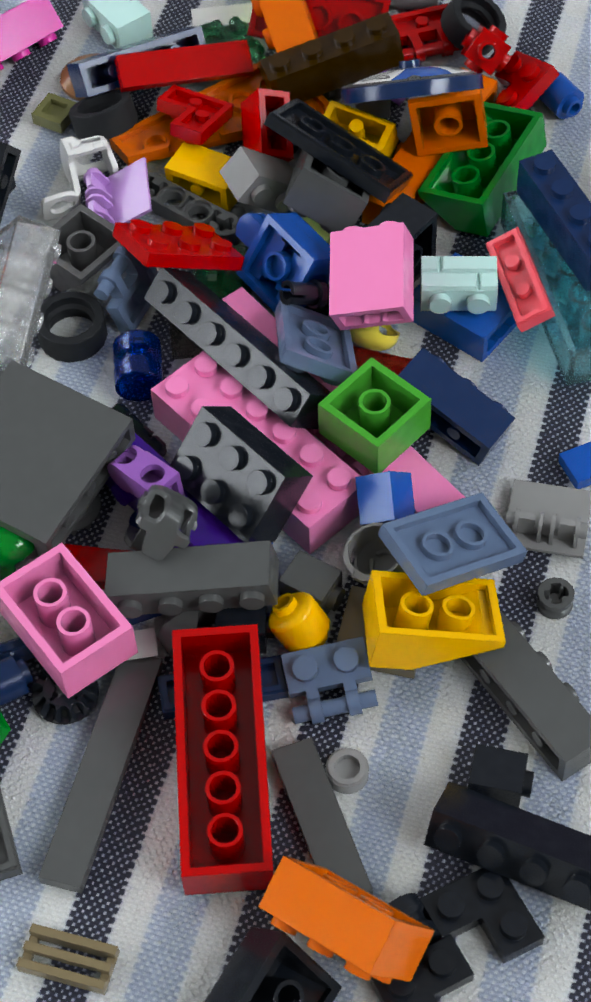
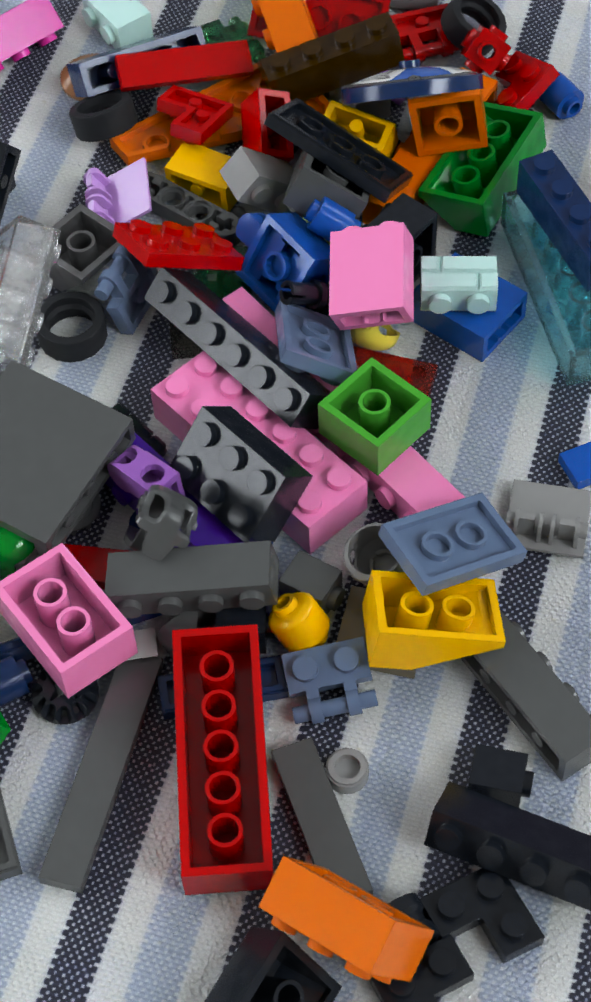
(53, 113): olive plate -> none
(69, 150): white piece -> none
(72, 941): dark tan tile -> none
(137, 364): clear blue wheel -> none
(223, 13): white sticker -> none
(327, 217): none -> blue brick
(384, 497): blue brick -> none
(458, 408): dark blue brick -> none
(520, 280): coral tile -> none
(545, 604): dark grey bush -> none

